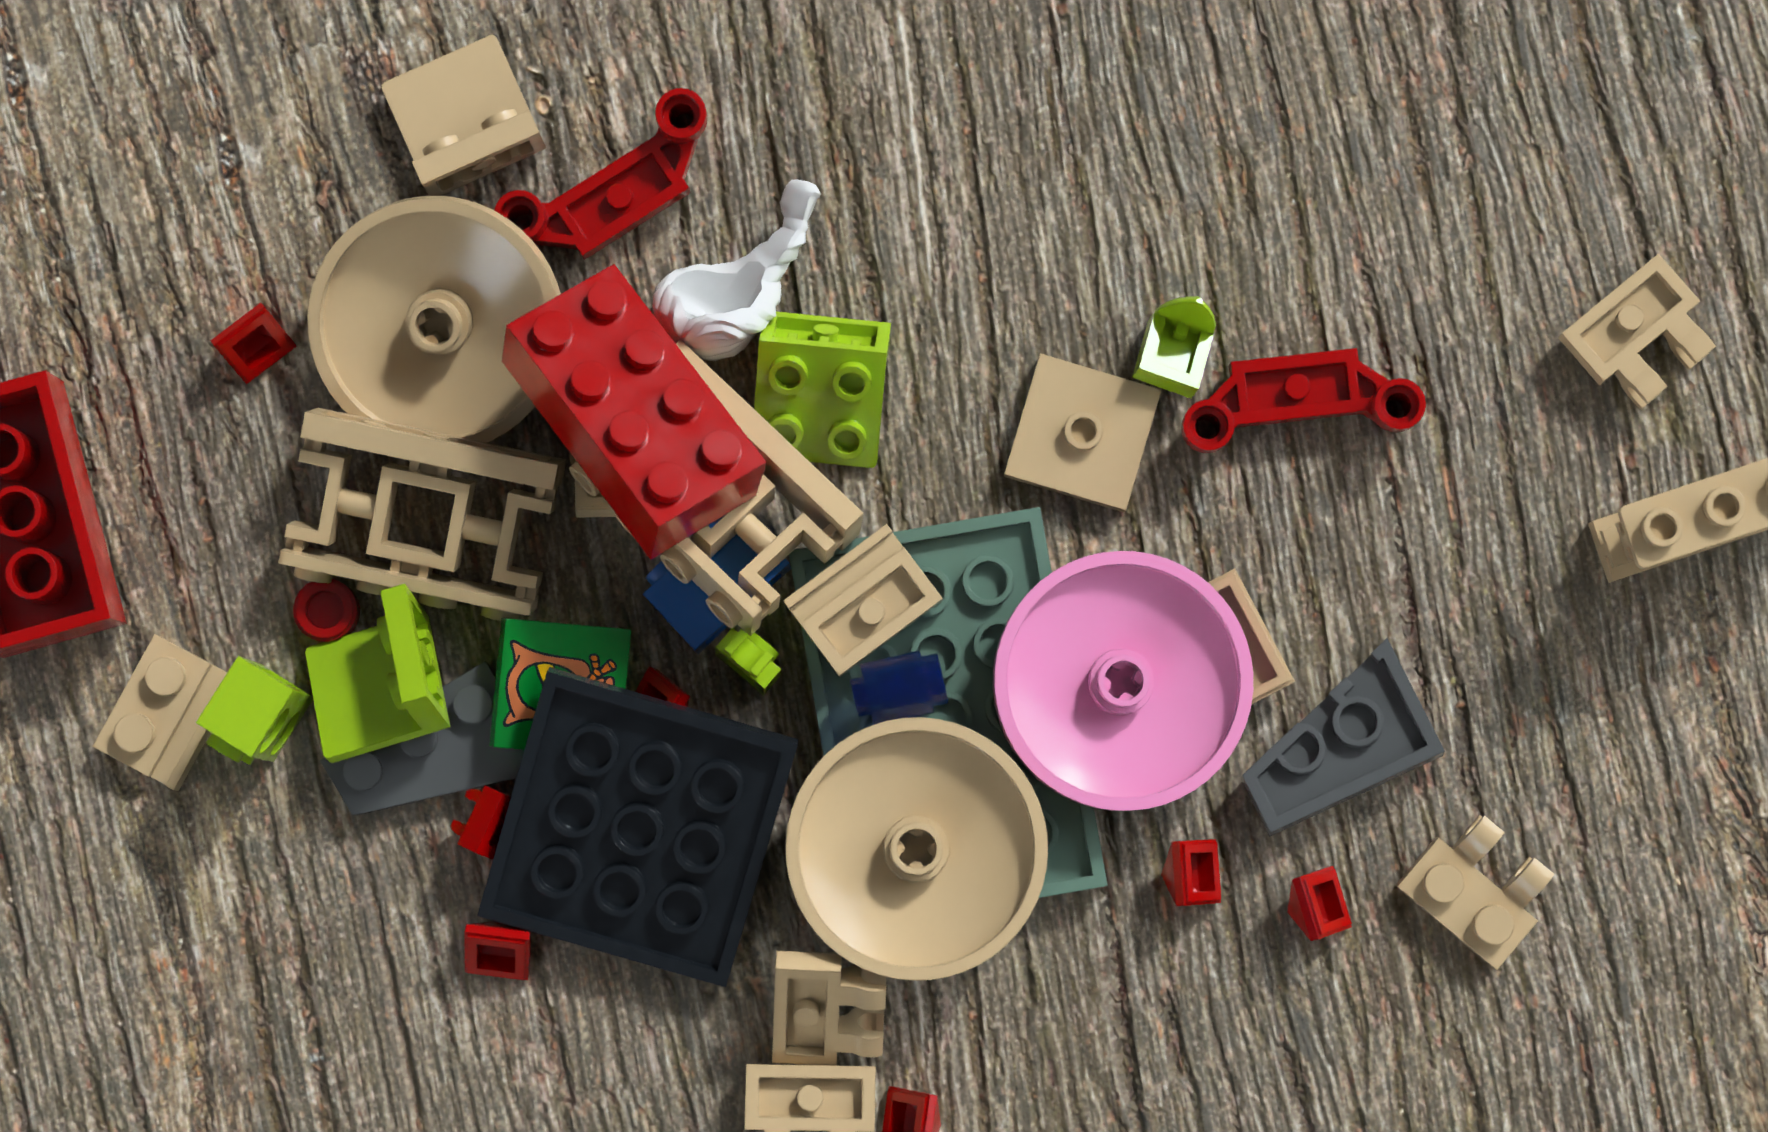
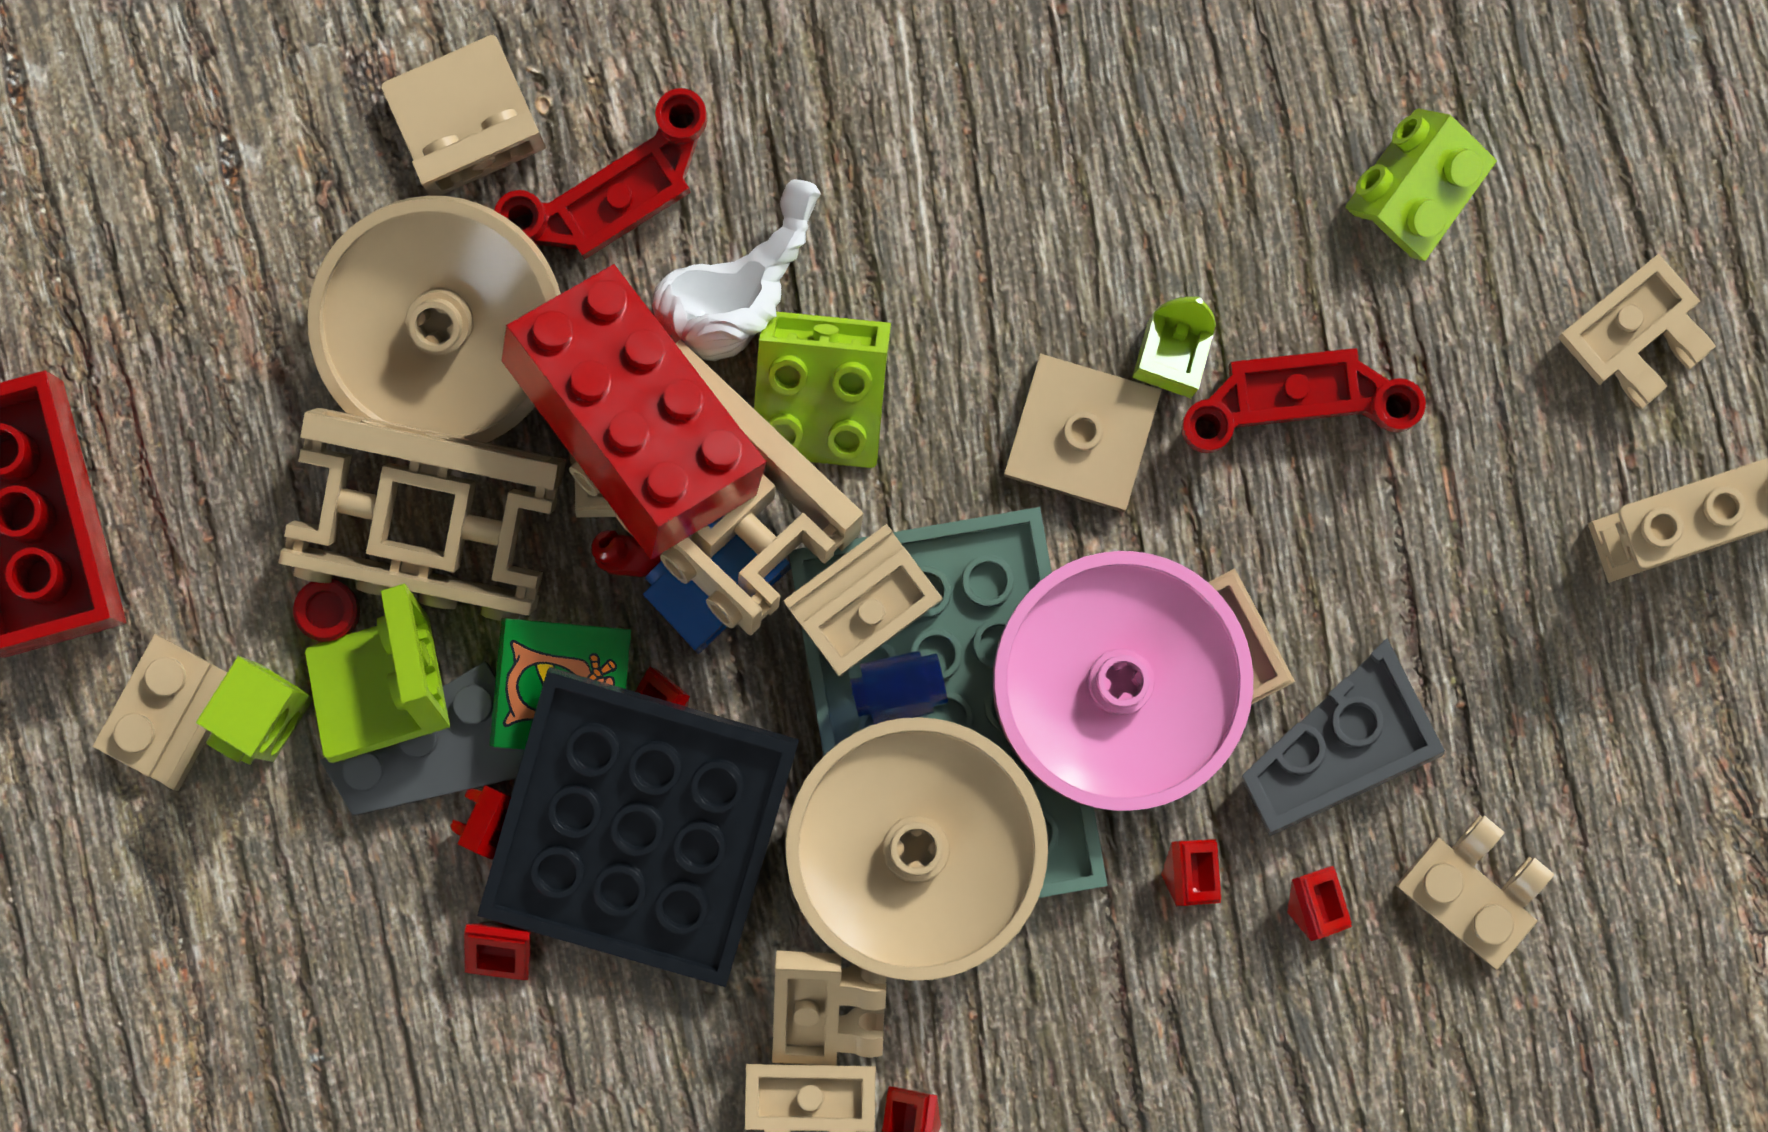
(253, 343): red slope -> none
(621, 555): none -> red arm
(750, 658): lime plate -> none
(1421, 181): none -> lime bracket

